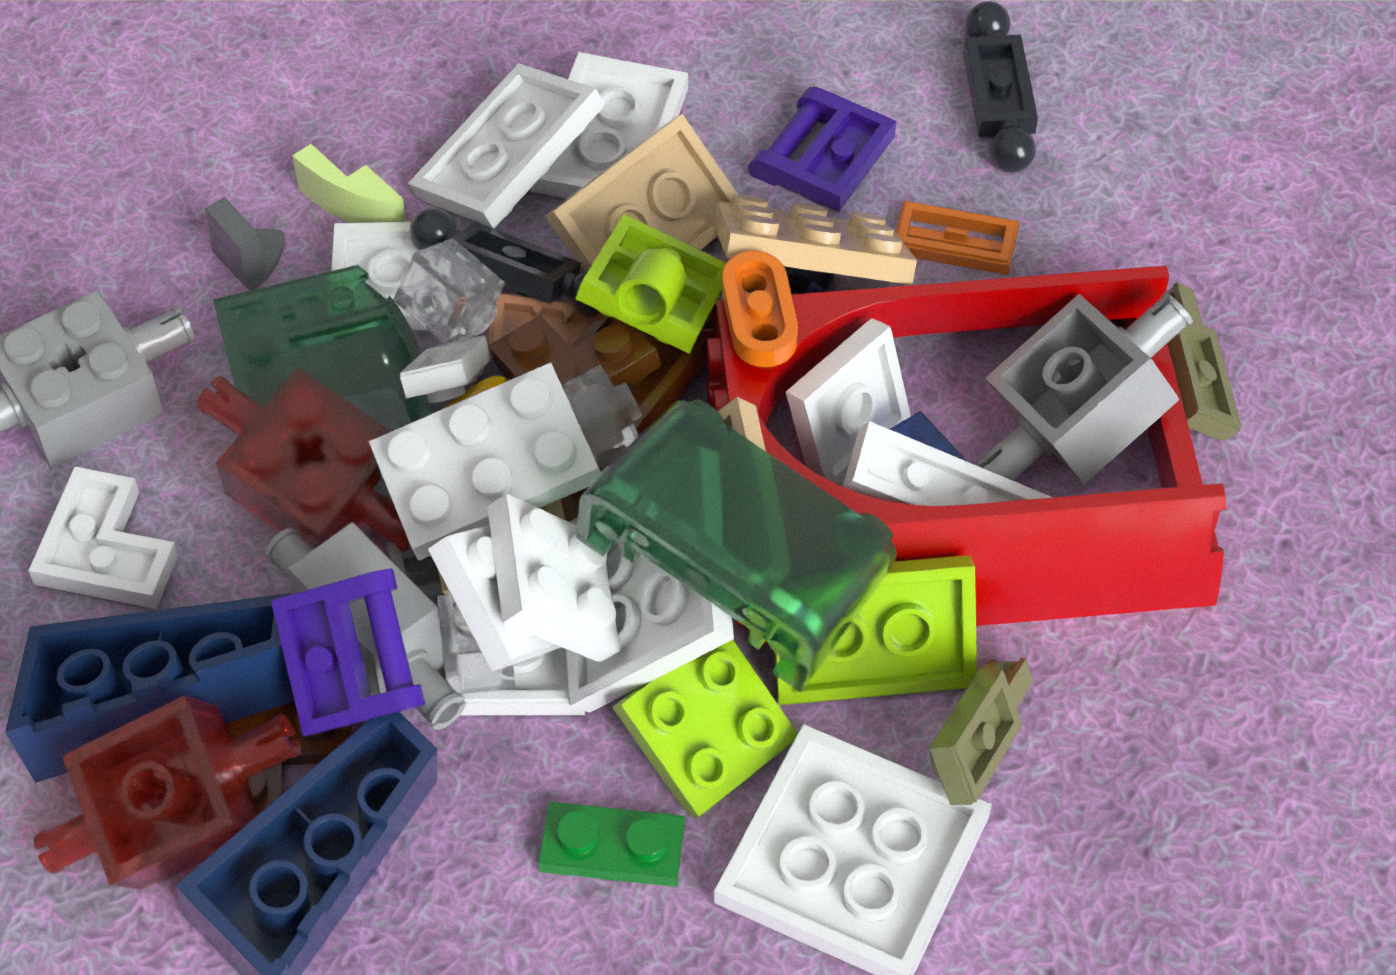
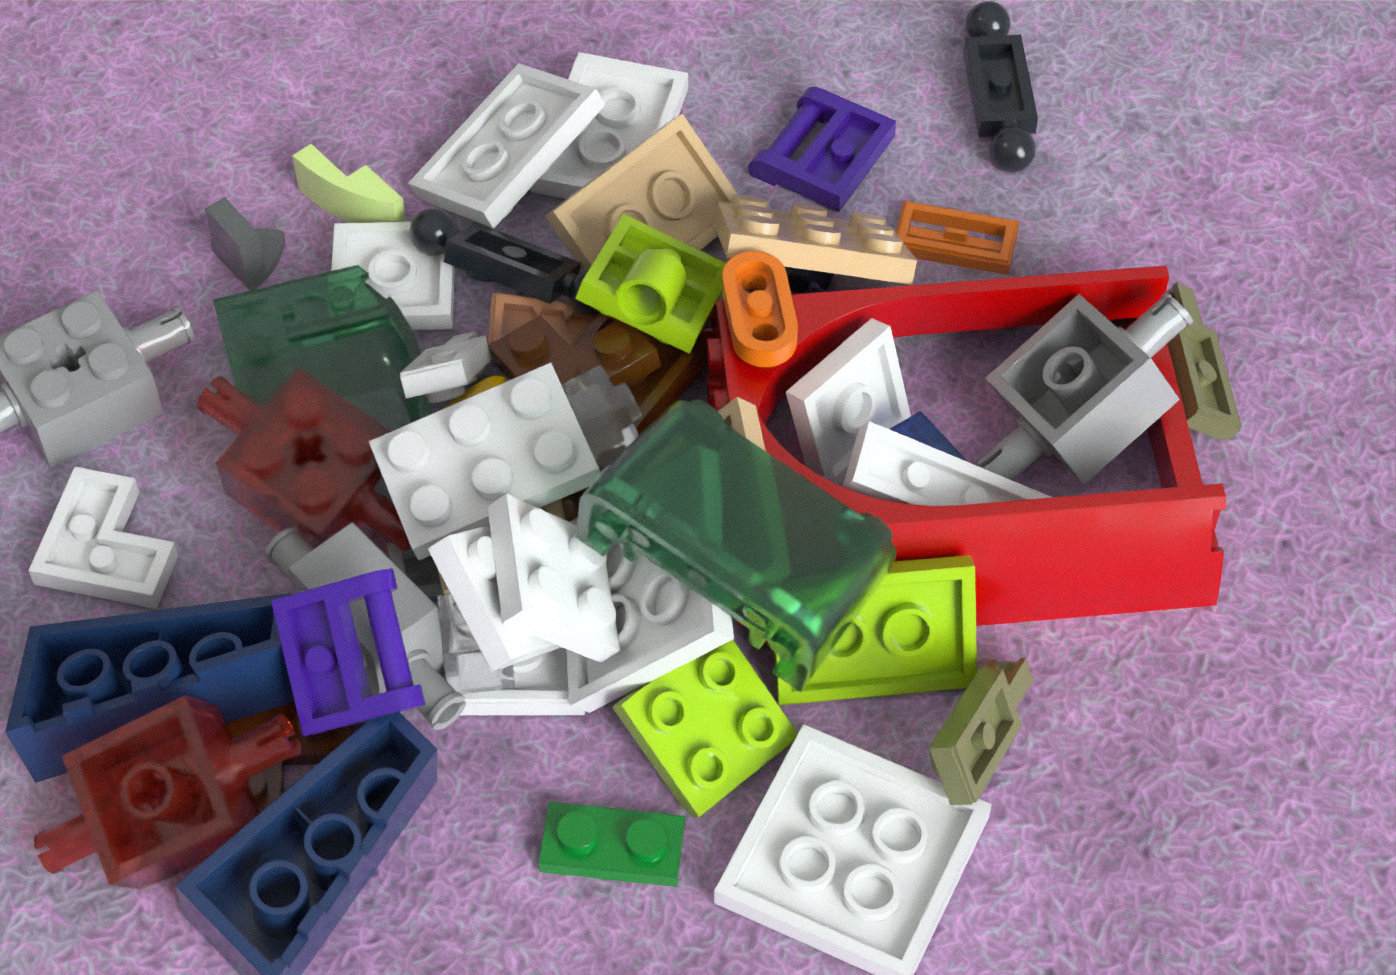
(449, 292): clear brick -> none

